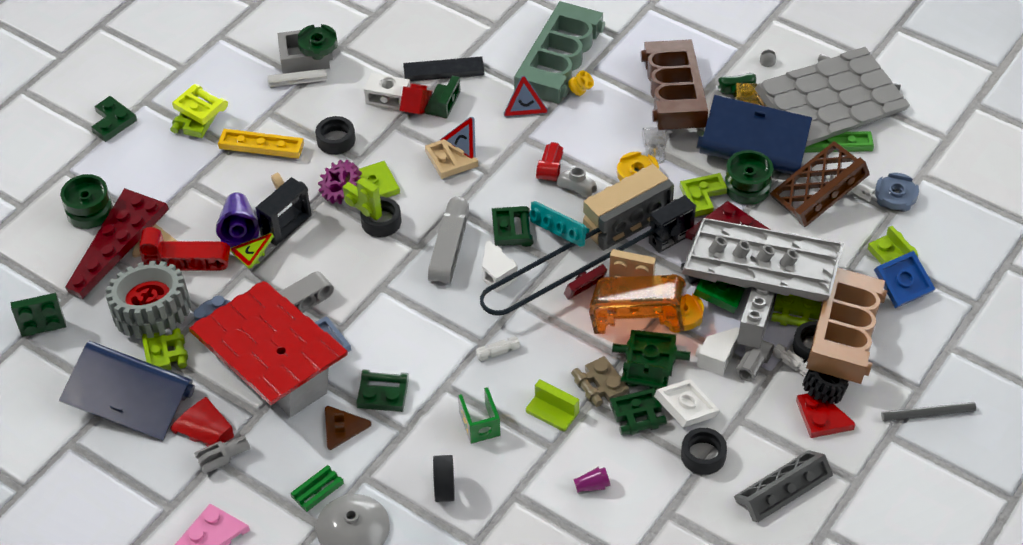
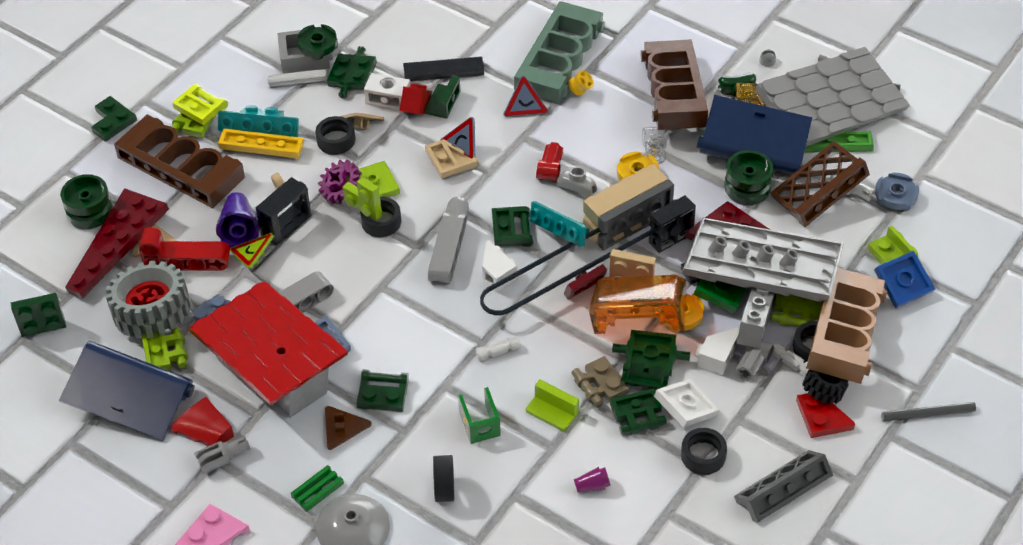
(208, 190): none -> reddish brown fence
(259, 120): none -> teal bracket
(351, 71): none -> dark green plate
(362, 120): none -> tan piece
(700, 190): lime plate -> none

